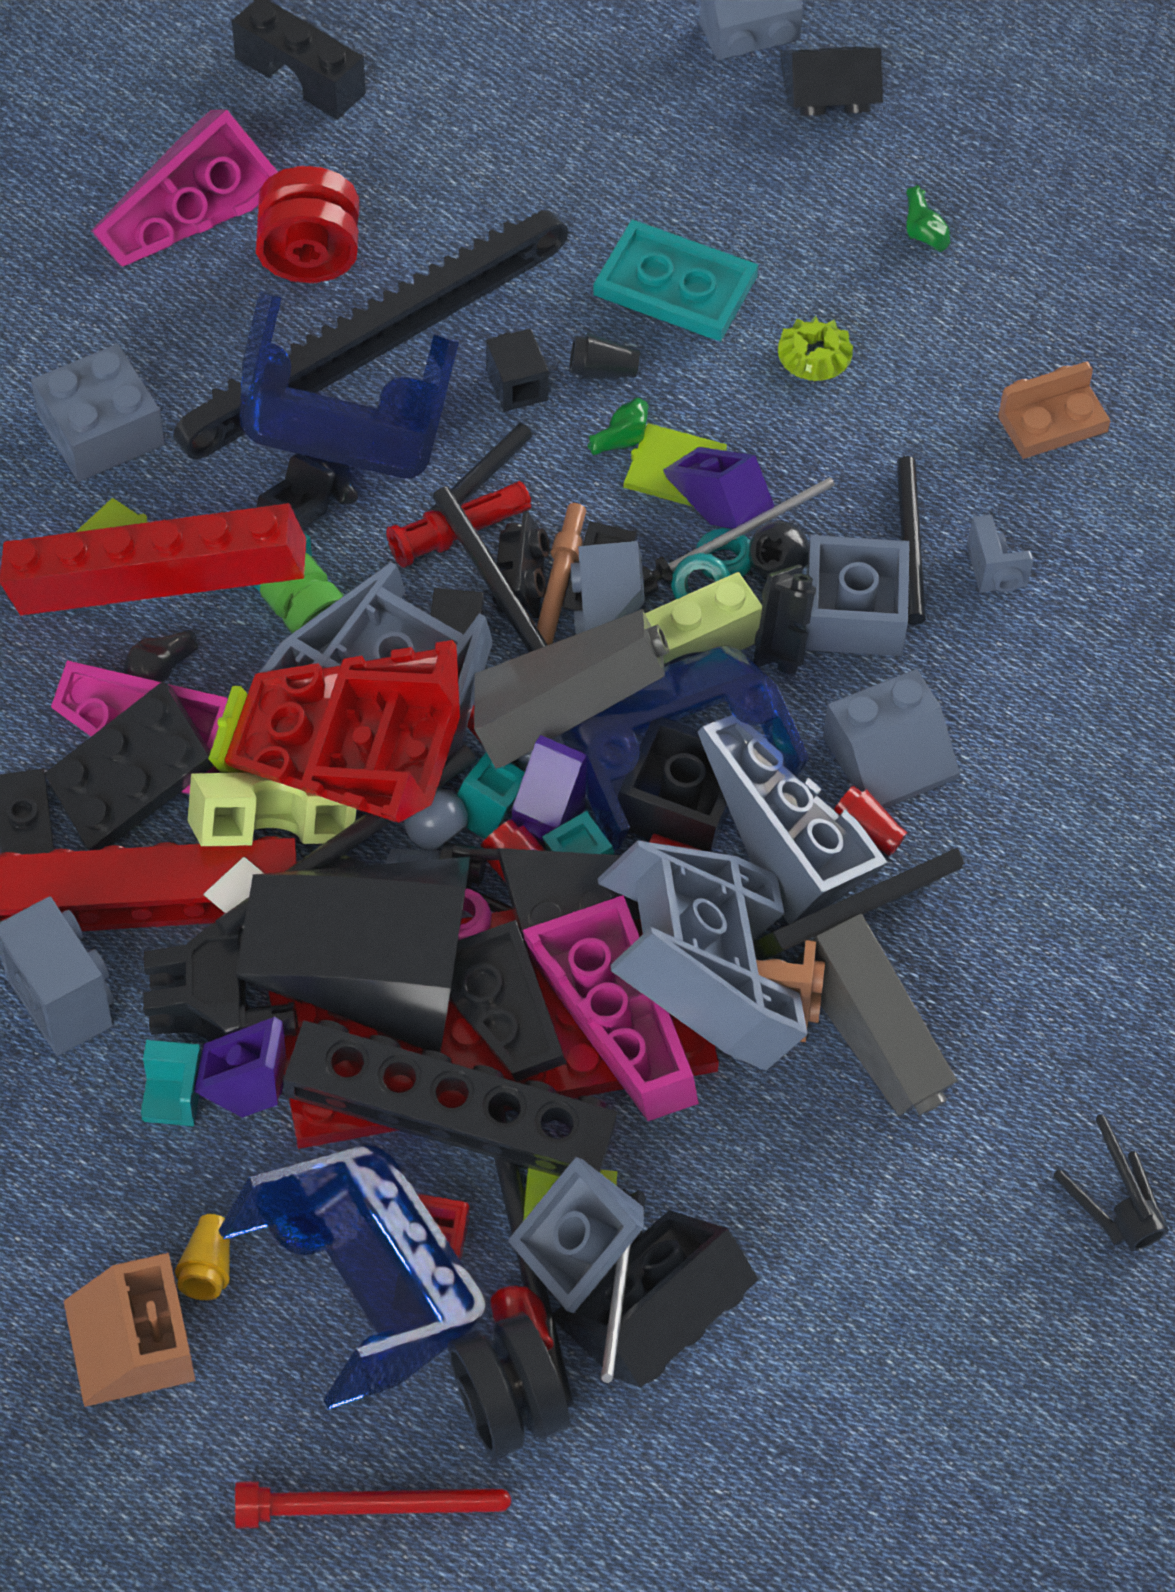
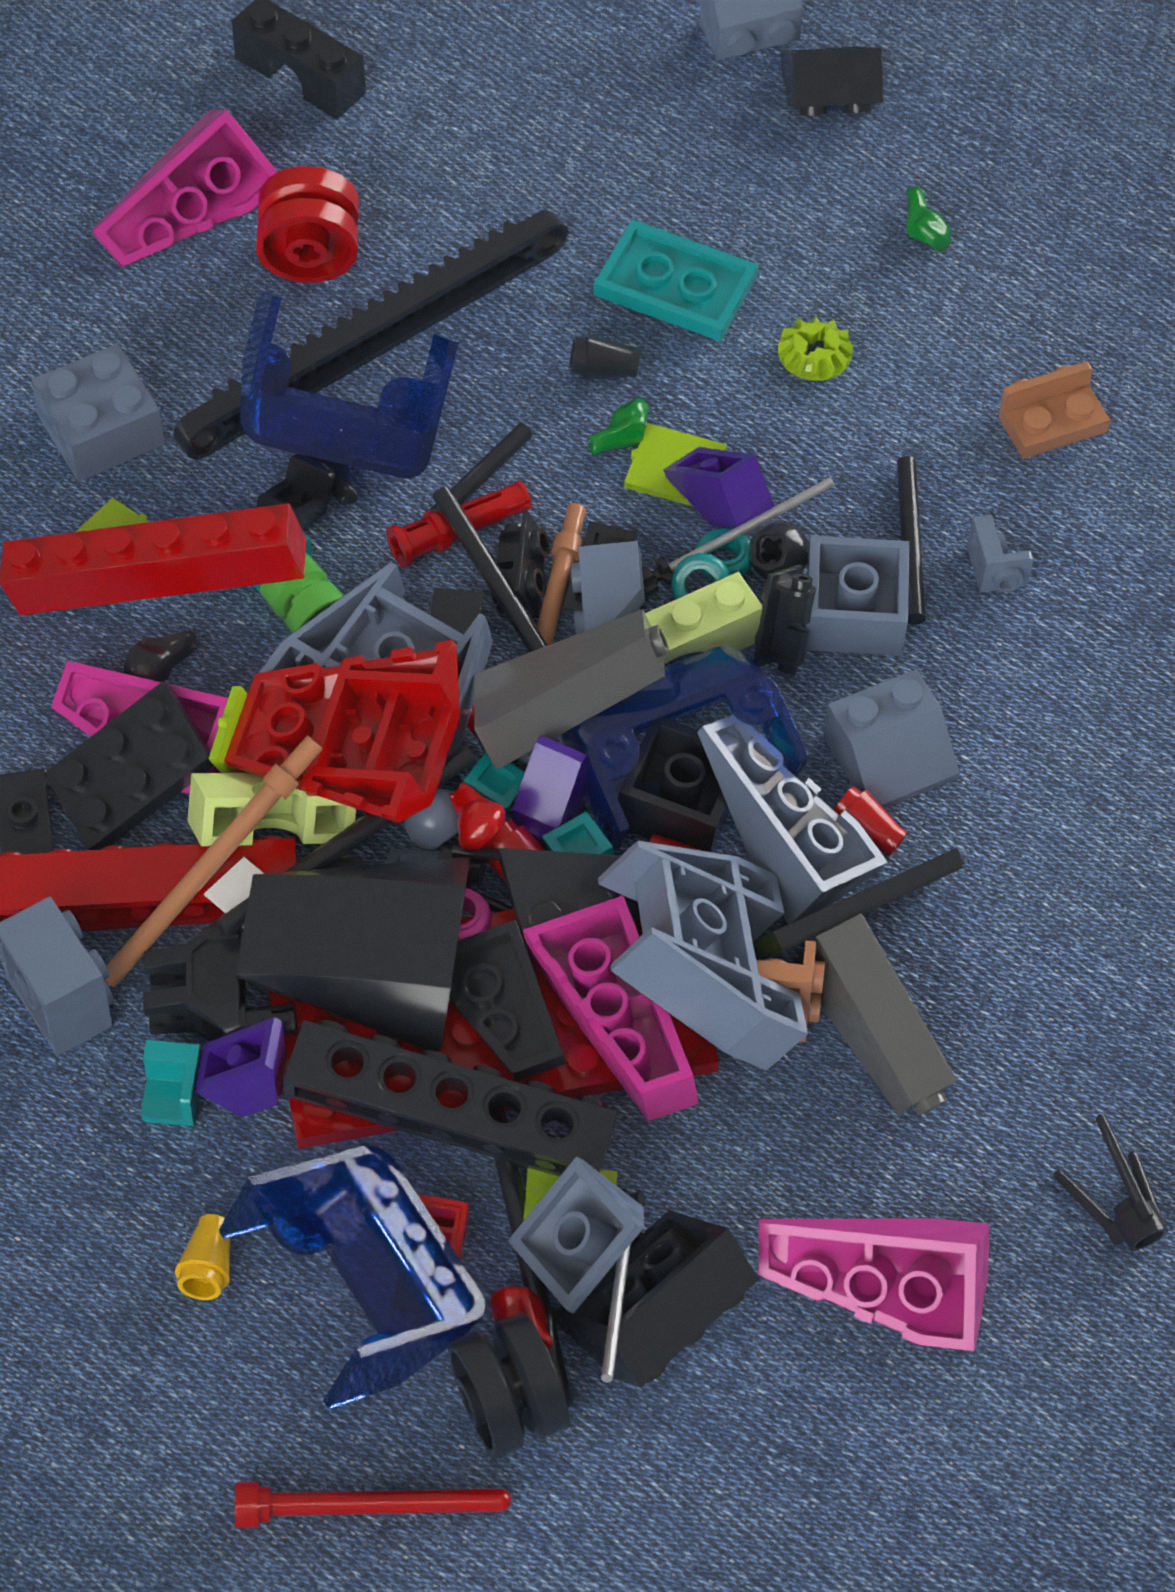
(129, 1331): nougat slope -> none
(278, 783): none -> nougat bar
(478, 817): none -> red animal
(517, 369): black brick -> none
(900, 1272): none -> dark pink wedge

